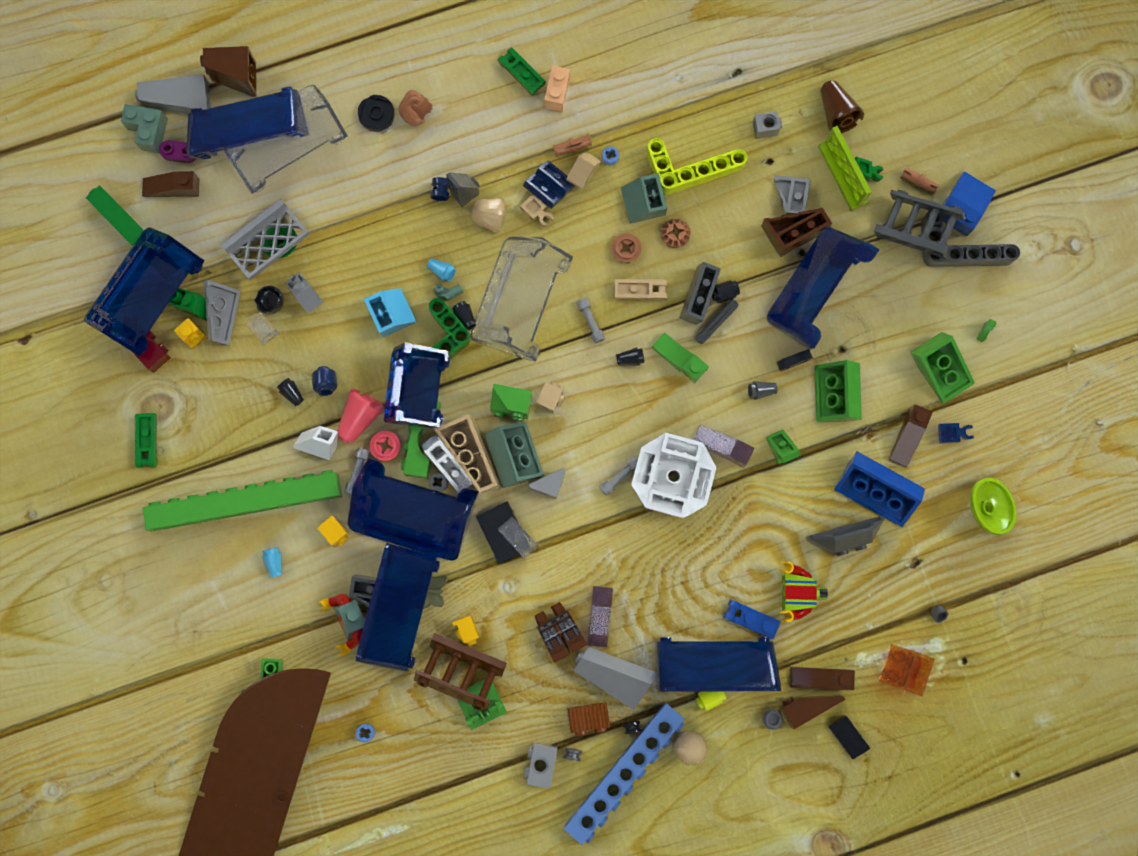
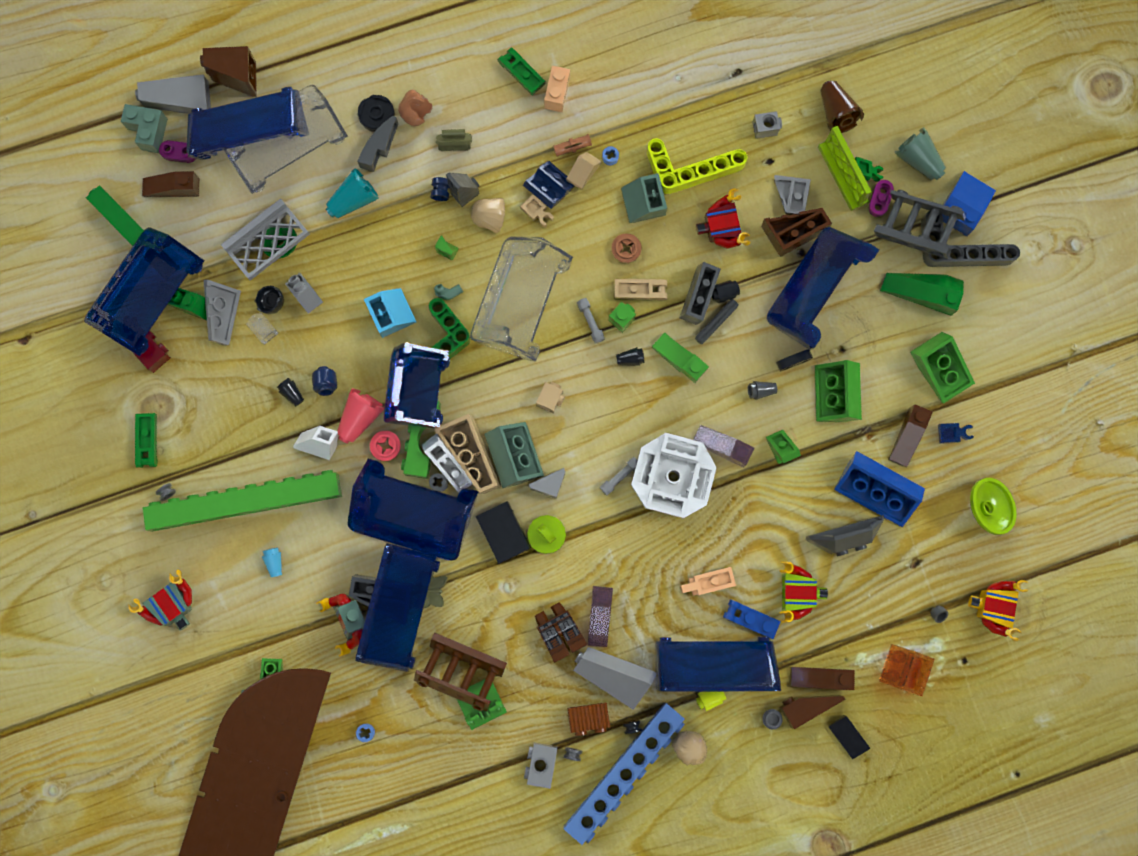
(165, 492): none -> flat silver bush
(168, 604): none -> torso
(190, 333): yellow brick -> none
(333, 531): yellow brick -> none
(351, 195): none -> teal cone
(361, 455): light grey bar -> none
(378, 144): none -> dark grey slope
(442, 269): medium azure cone -> none
(446, 249): none -> bright green slope
(454, 140): none -> olive piece
(464, 314): black cone -> none
(466, 630): yellow brick -> none
(510, 402): bright green slope -> none
(517, 537): clear slope -> none
(546, 534): none -> lime tile
(622, 316): none -> bright green brick
(670, 239): nougat gear -> none
(710, 582): none -> light nougat hinge
(723, 223): none -> torso
(880, 199): none -> magenta plate
(919, 181): nougat pin -> none
(922, 155): none -> sand green cone
(929, 290): none -> green wedge
(989, 325): bright green tile -> none
(998, 607): none -> torso

